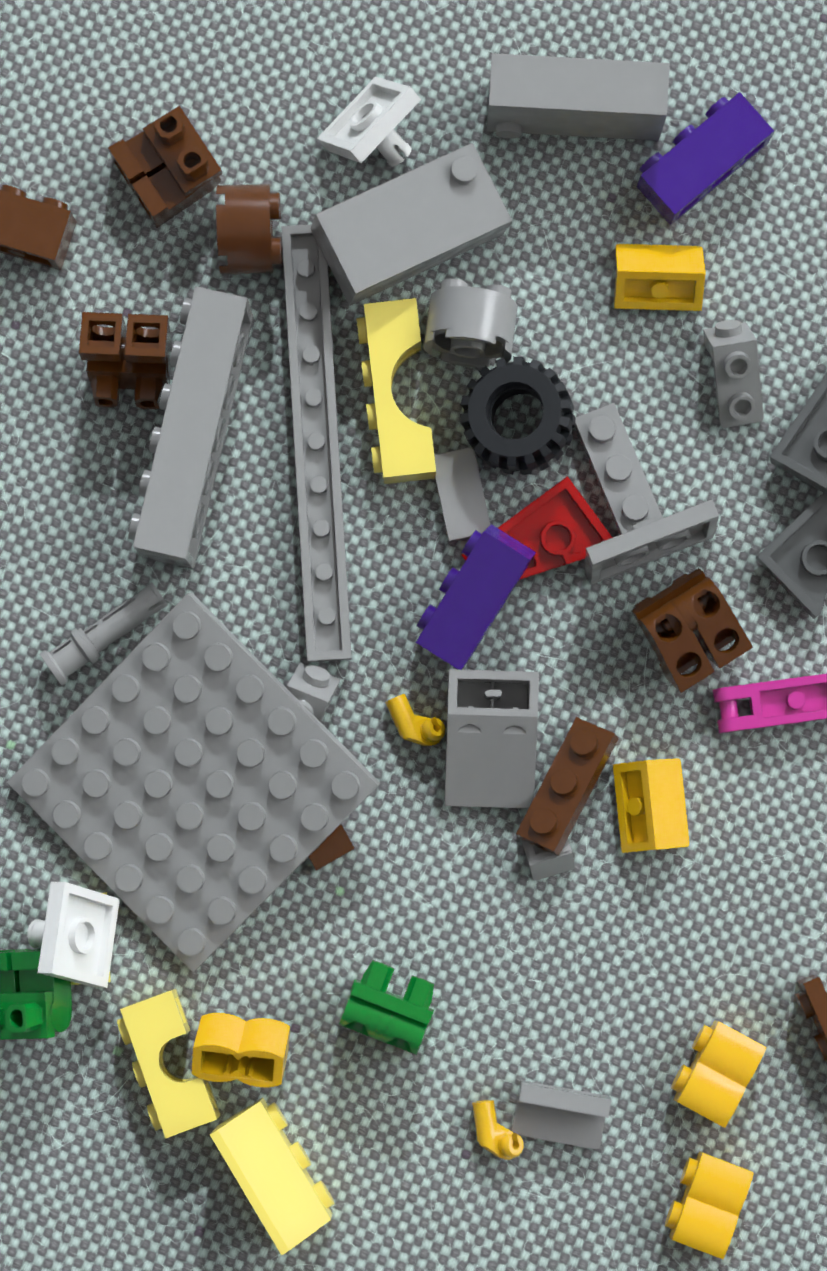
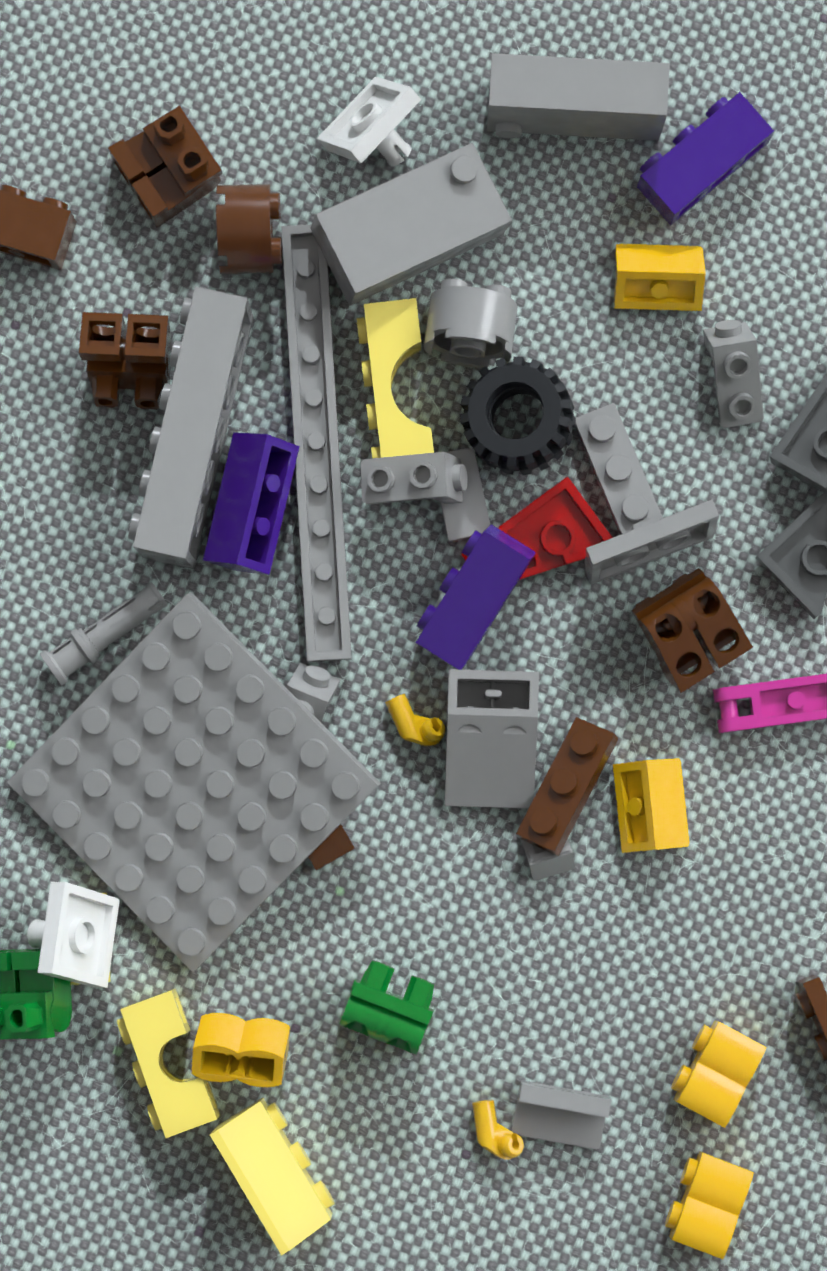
(251, 503): none -> dark purple brick
(413, 478): none -> light grey bracket

